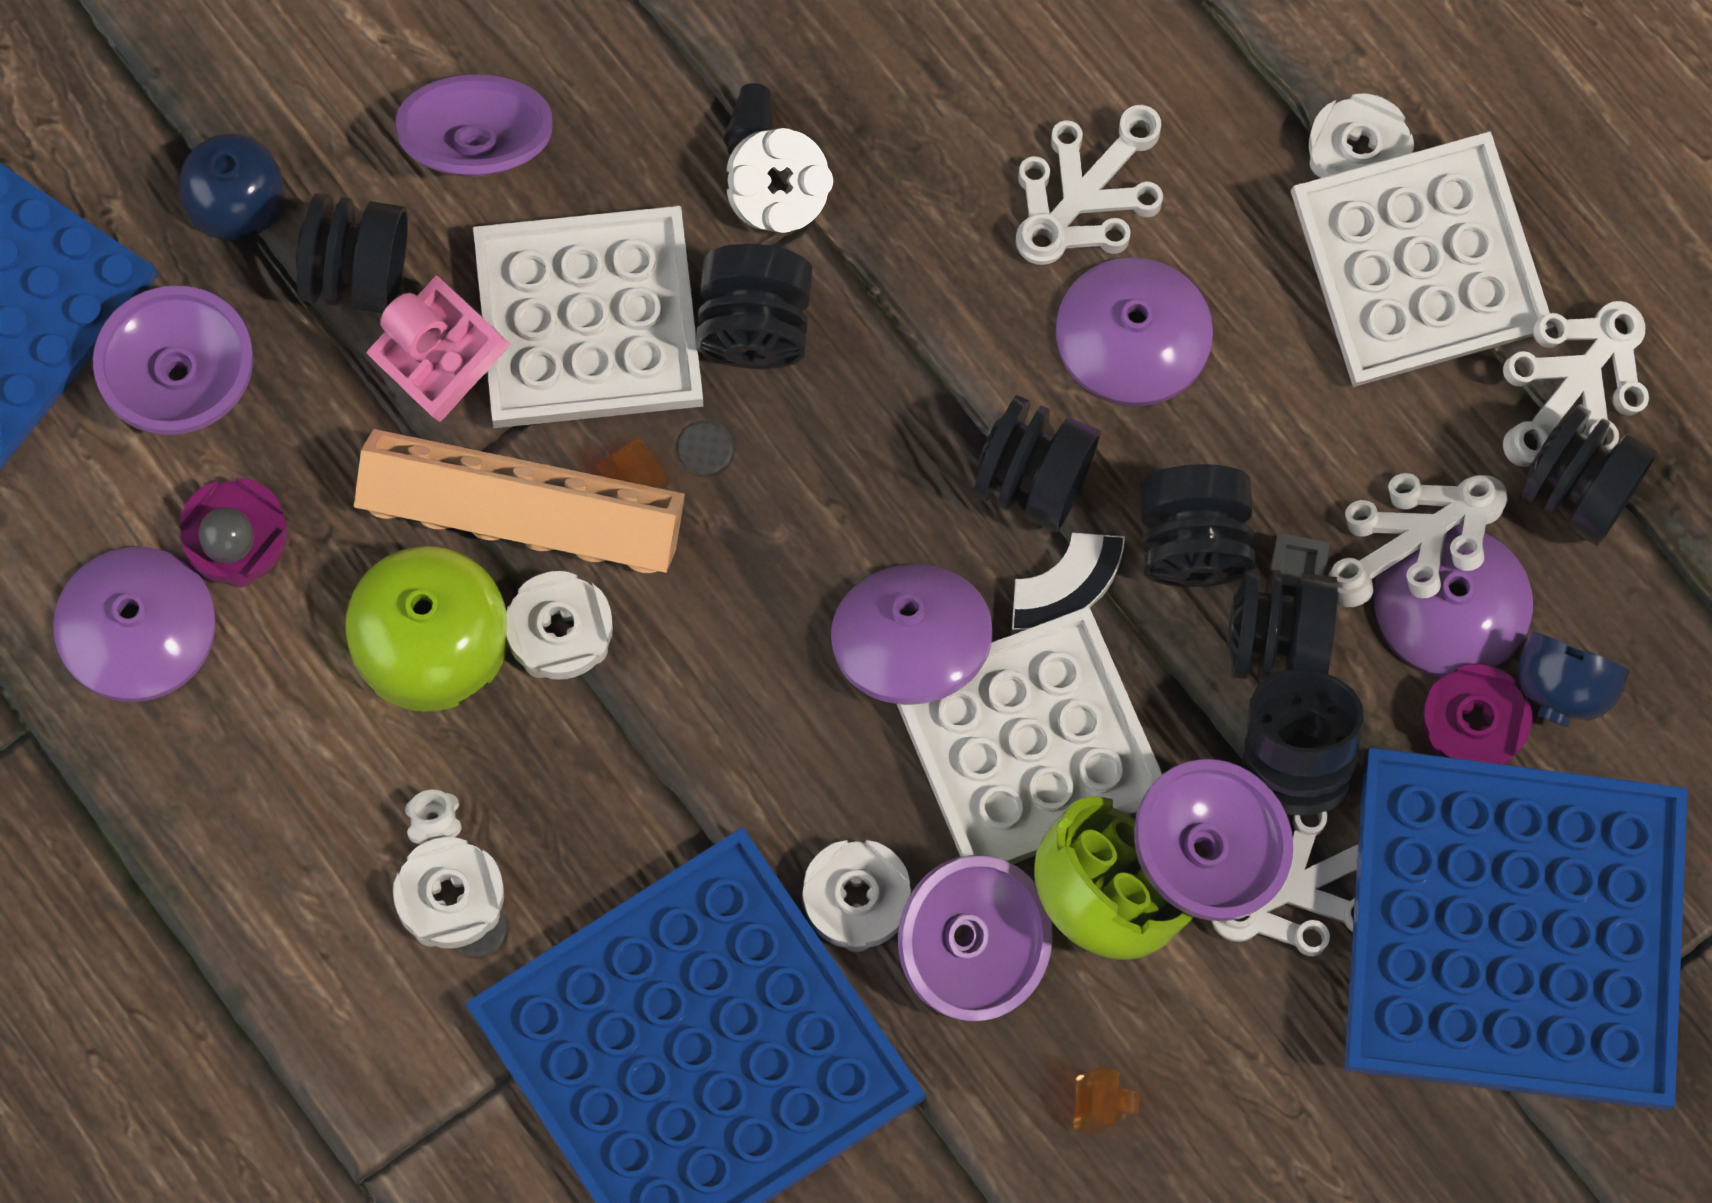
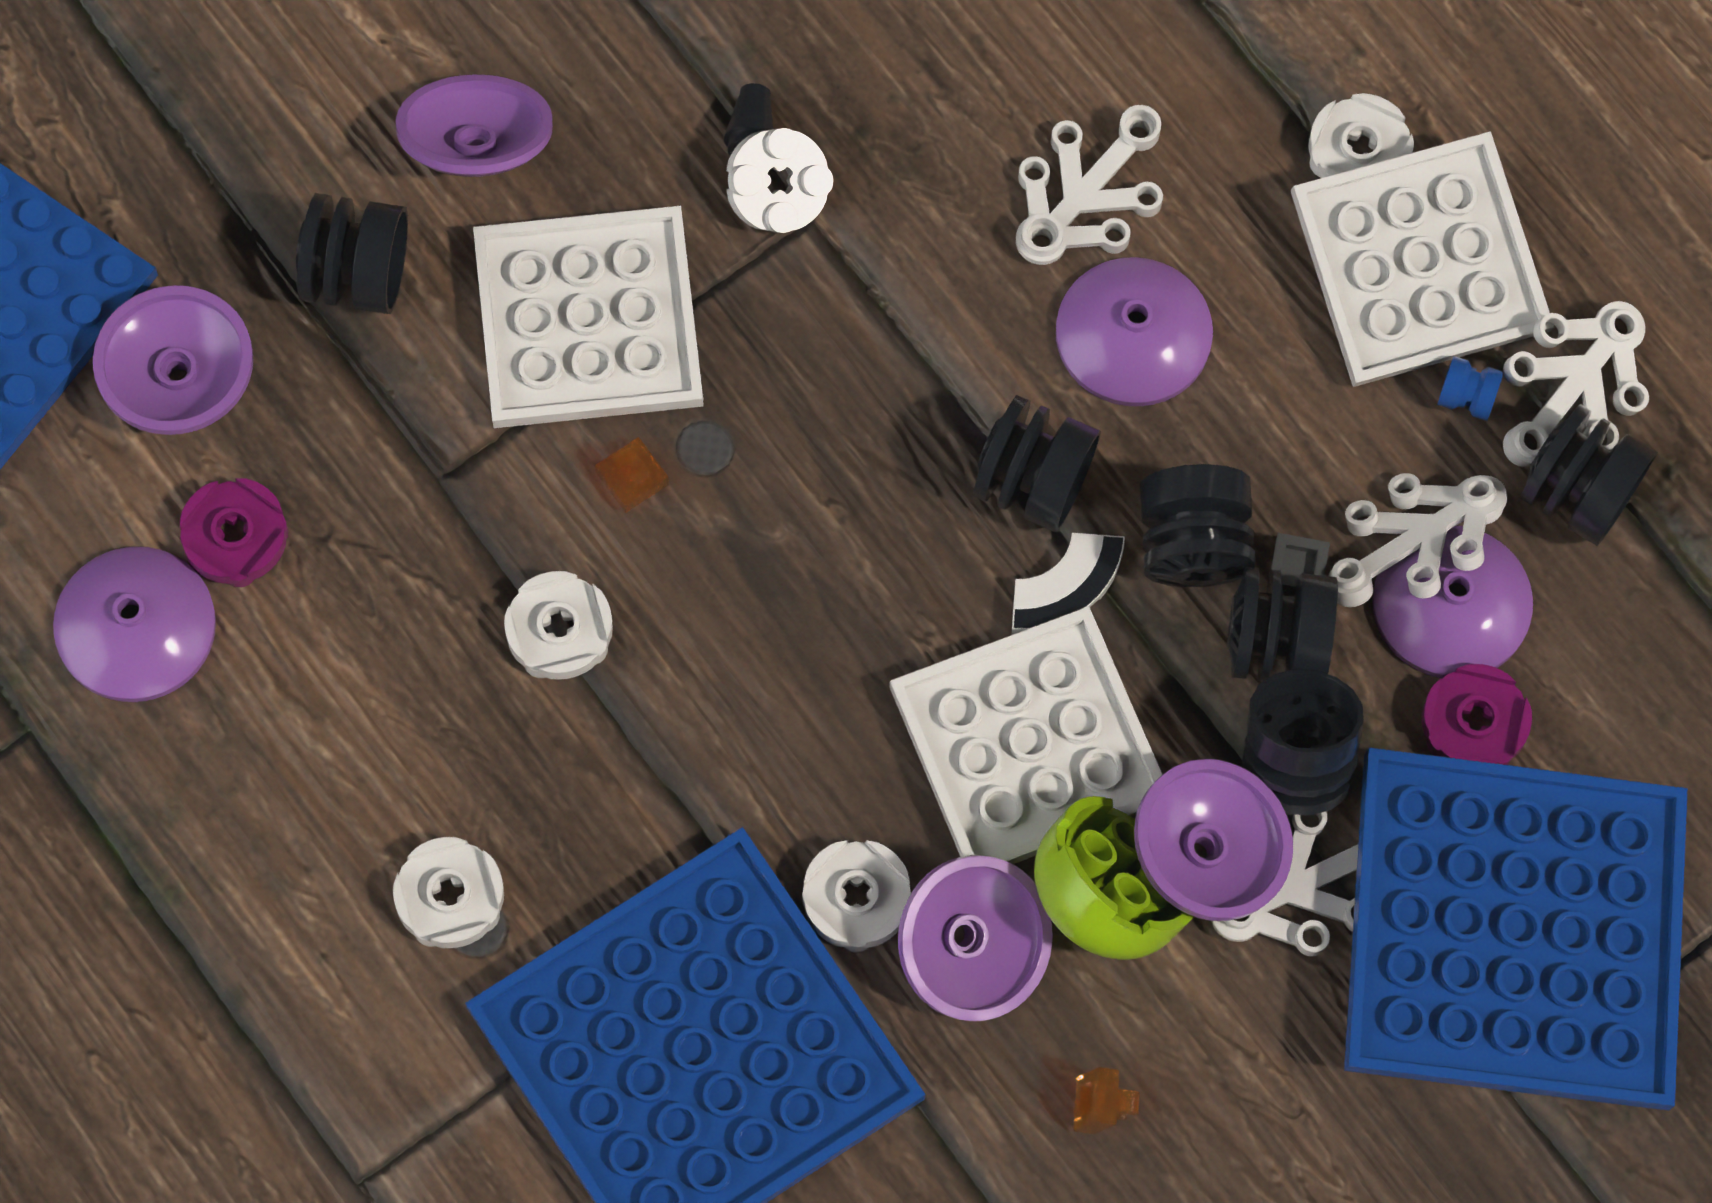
(226, 535): dark grey piece -> none
(231, 186): dark blue cylinder -> none
(421, 656): lime cylinder -> none
(432, 805): white plate -> none
(436, 346): bright pink plate -> none
(518, 501): light nougat brick -> none
(754, 306): black wheel -> none
(918, 654): medium lavender dish -> none
(1470, 388): none -> blue wheel
(1568, 680): dark blue cylinder -> none

